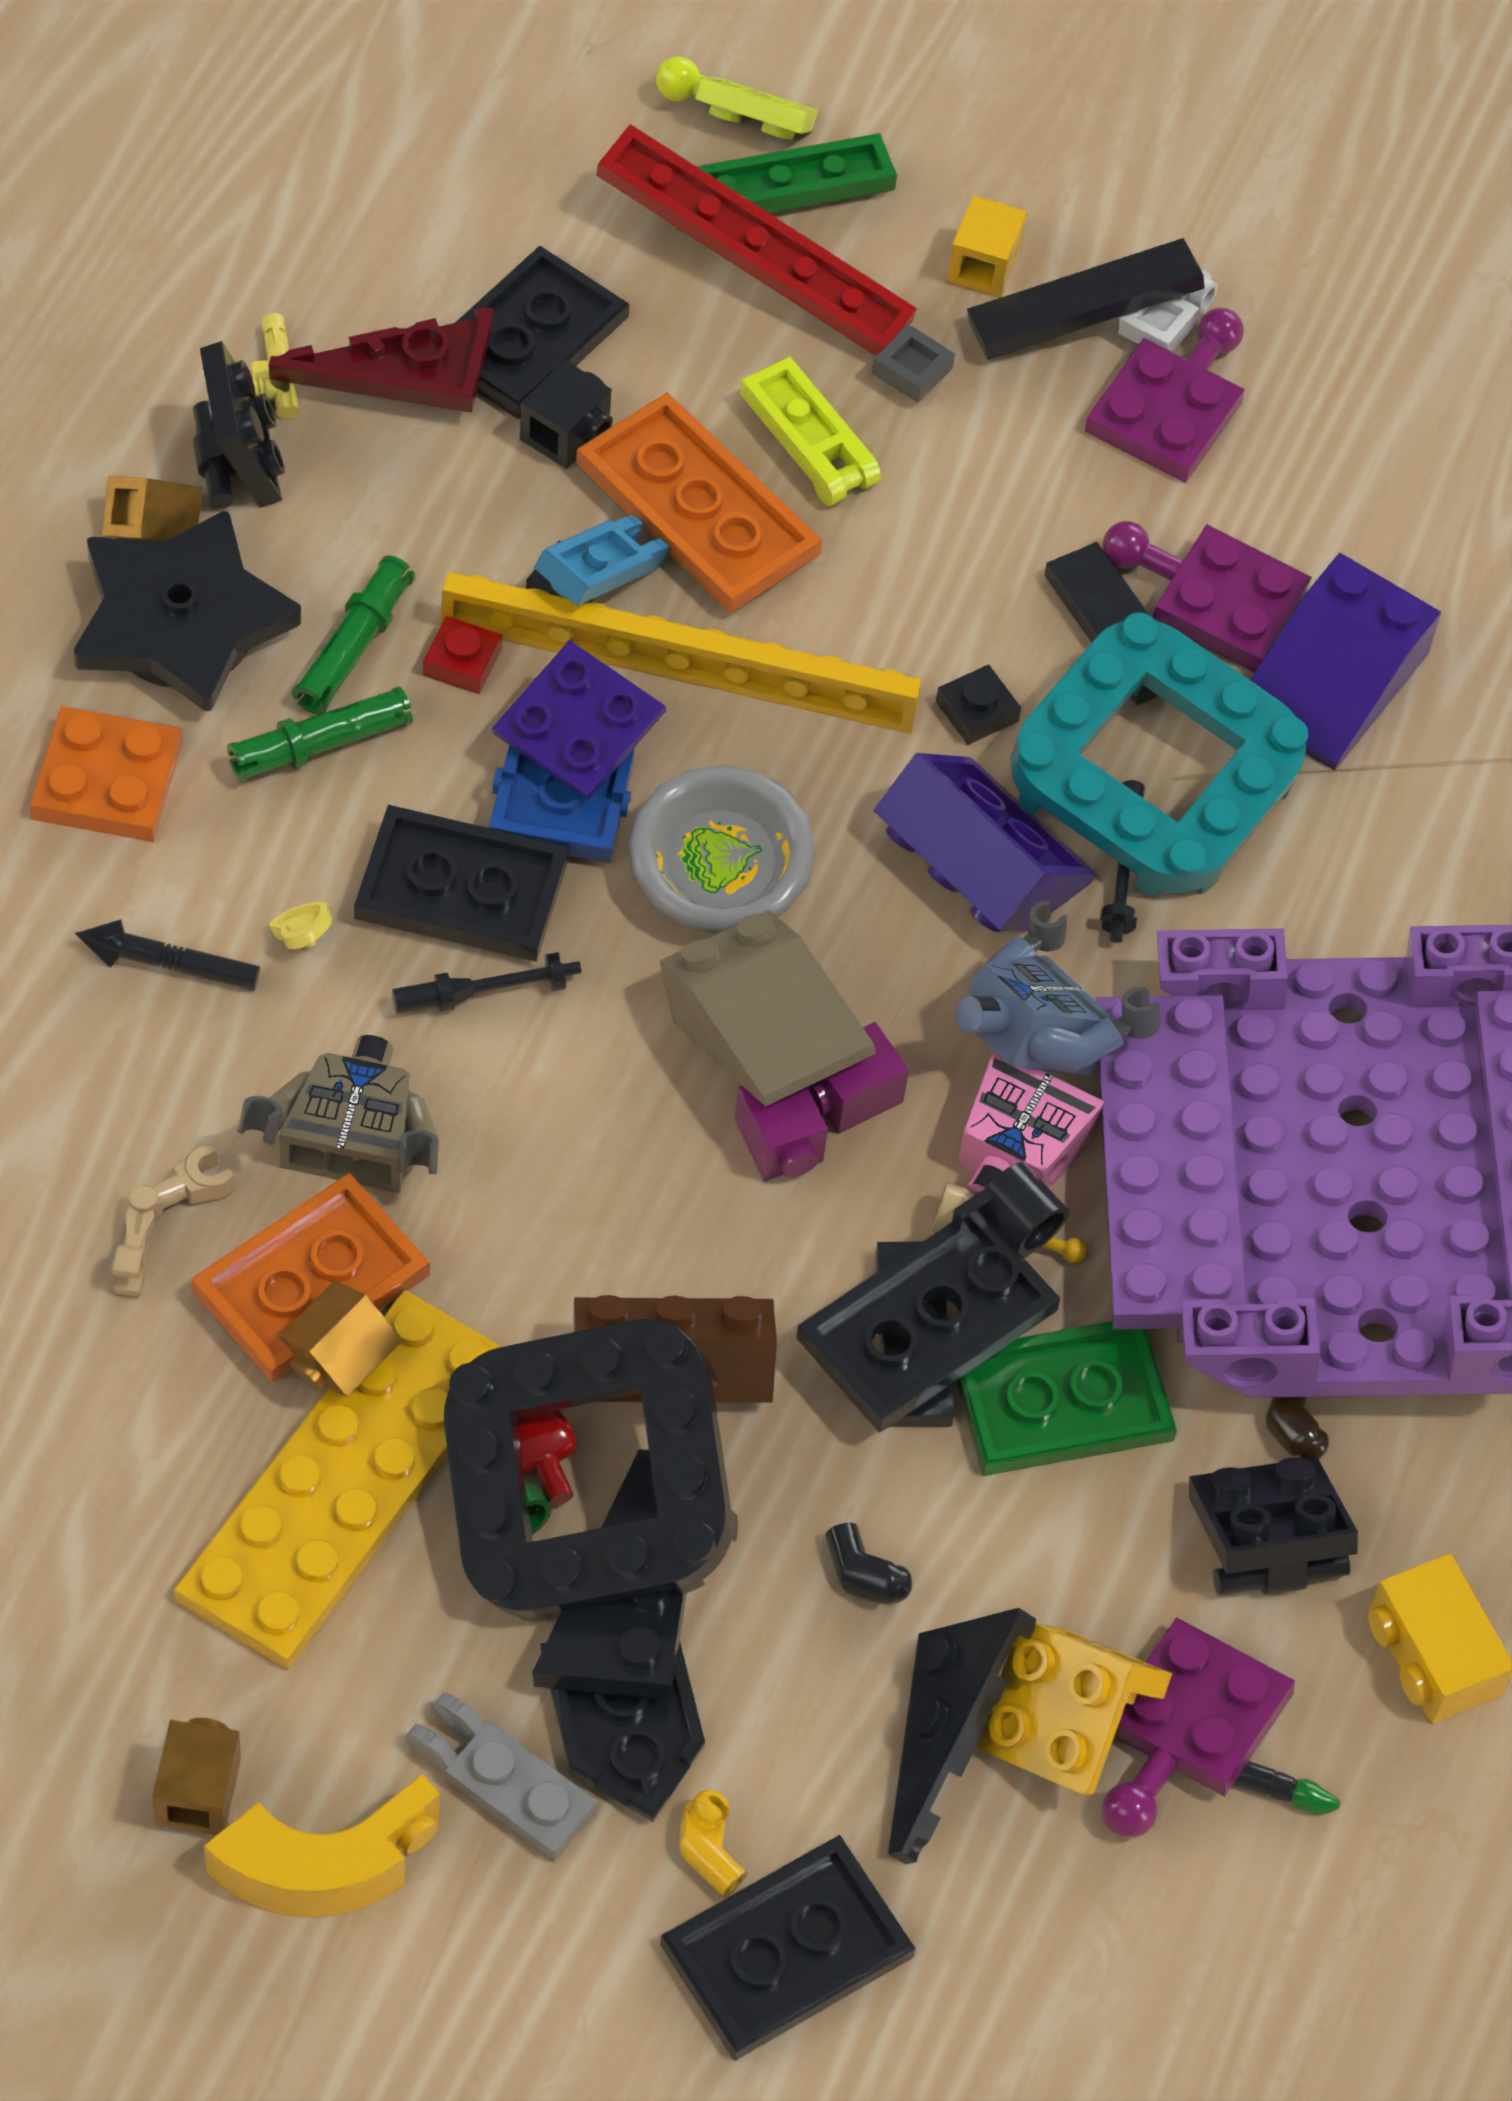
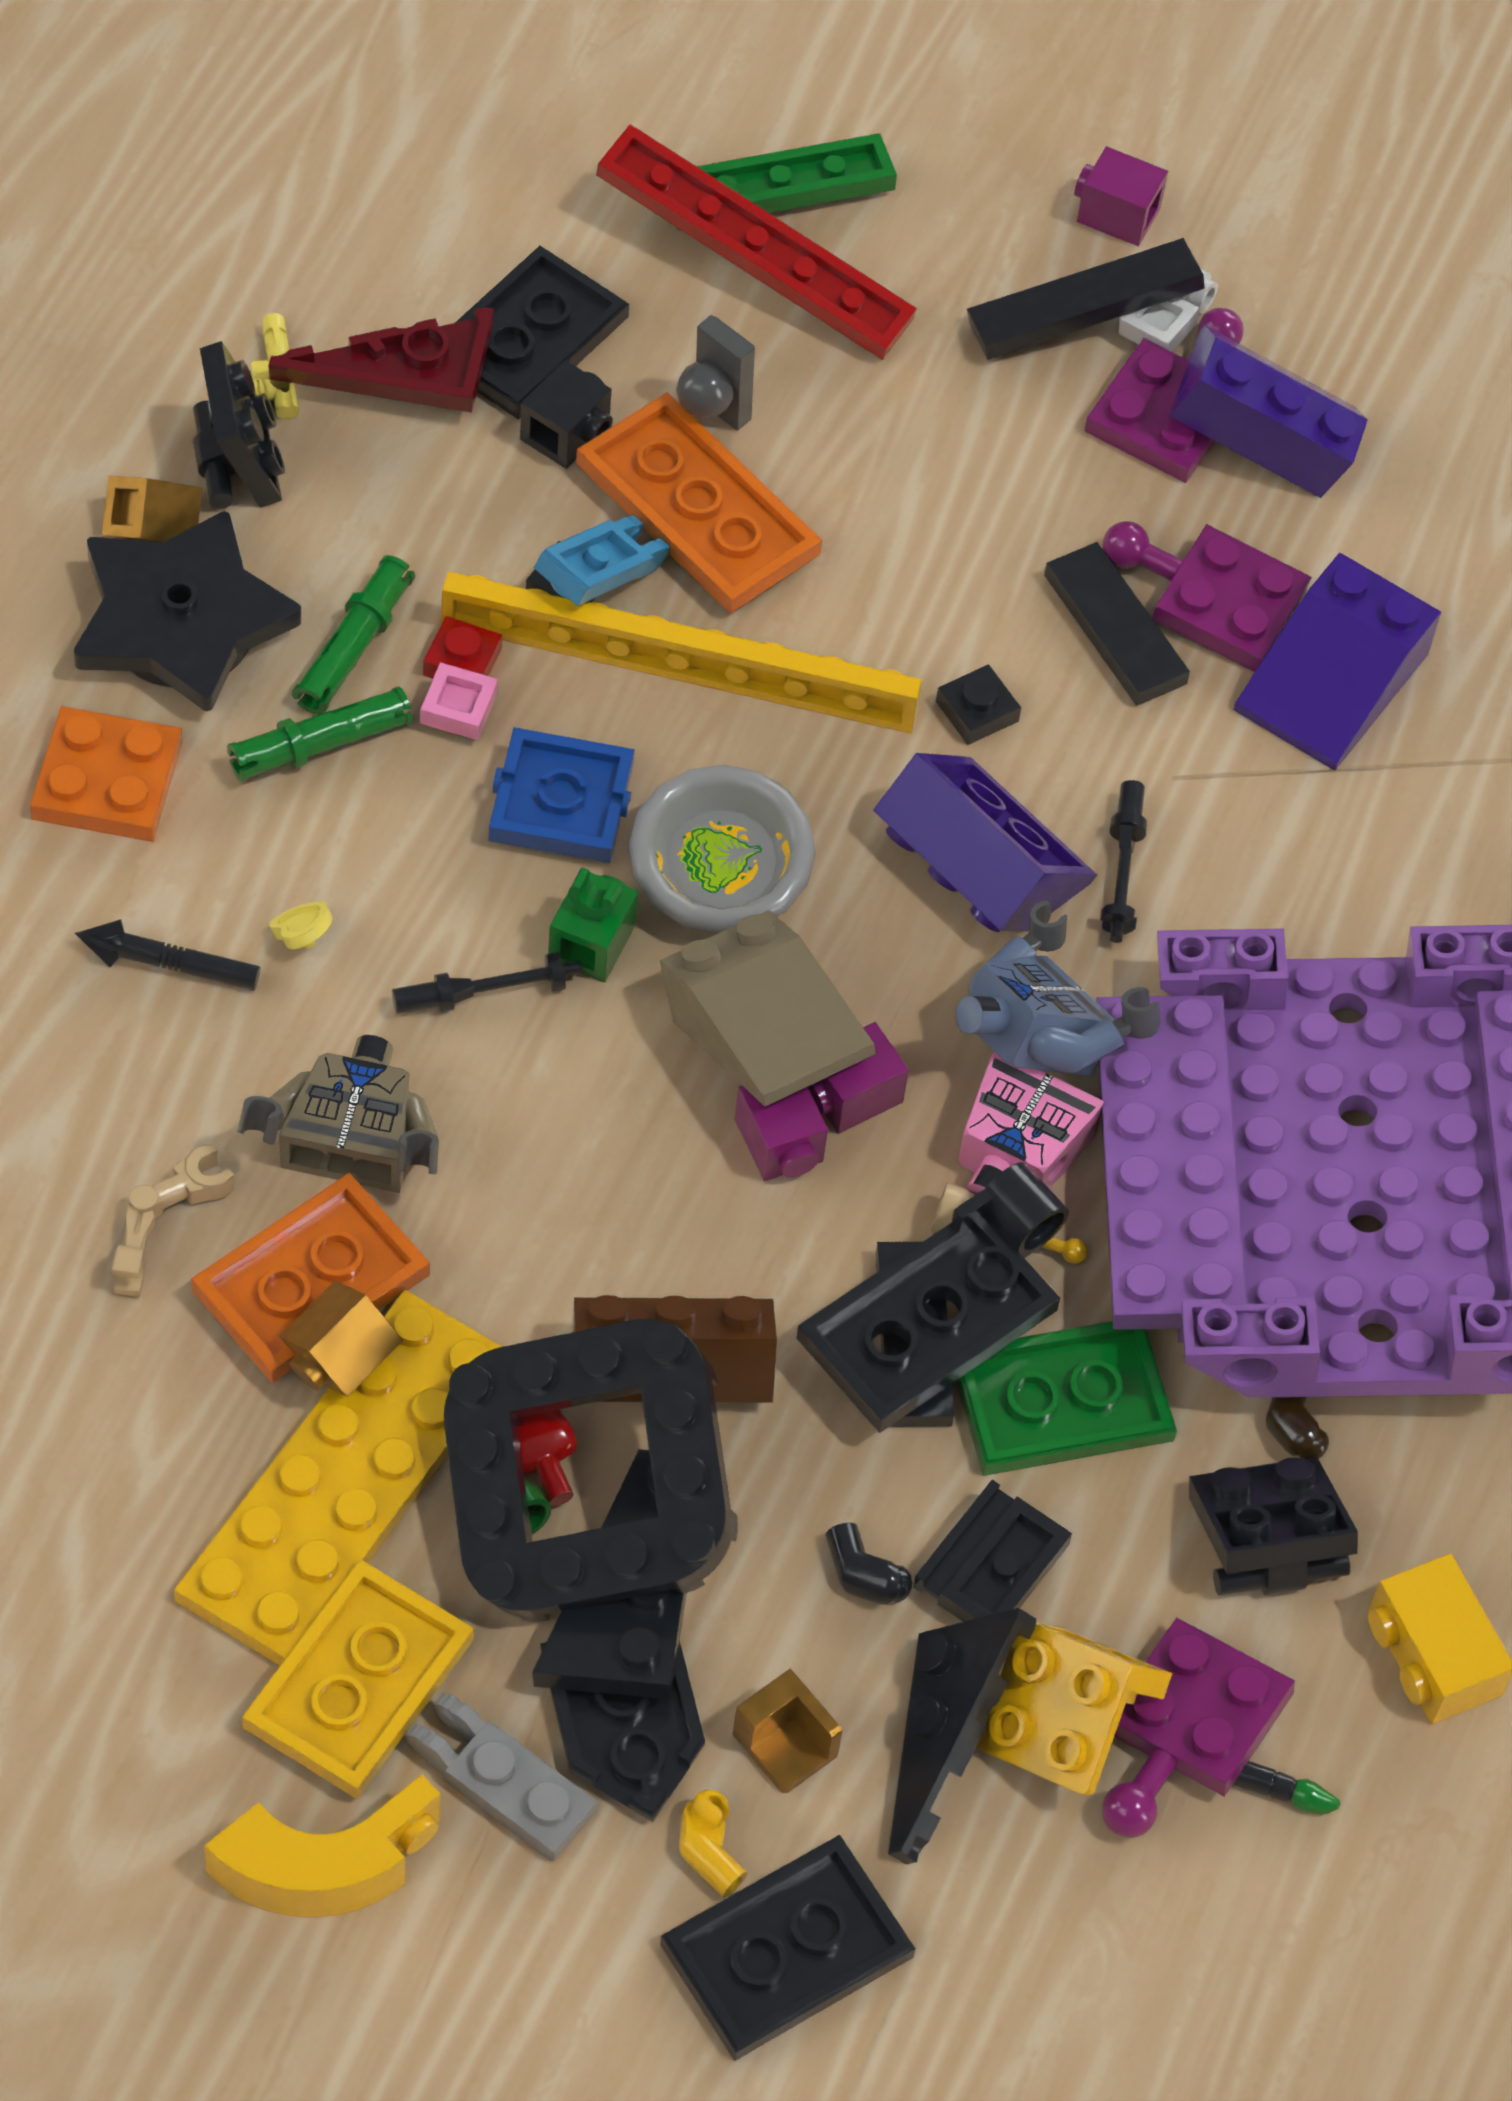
(196, 1776): pearl gold brick -> none
(358, 1678): none -> yellow plate
(459, 701): none -> bright pink plate
(461, 883): black plate -> none
(579, 719): dark purple plate -> none
(594, 923): none -> green brick
(680, 80): neon yellow plate -> none
(721, 376): none -> dark grey tile
(787, 1731): none -> pearl gold panel
(810, 430): neon yellow plate -> none
(913, 363): dark grey plate -> none
(987, 246): yellow brick -> none
(992, 1556): none -> black plate
(1116, 819): teal plate -> none
(1120, 195): none -> magenta brick
(1267, 413): none -> dark purple slope

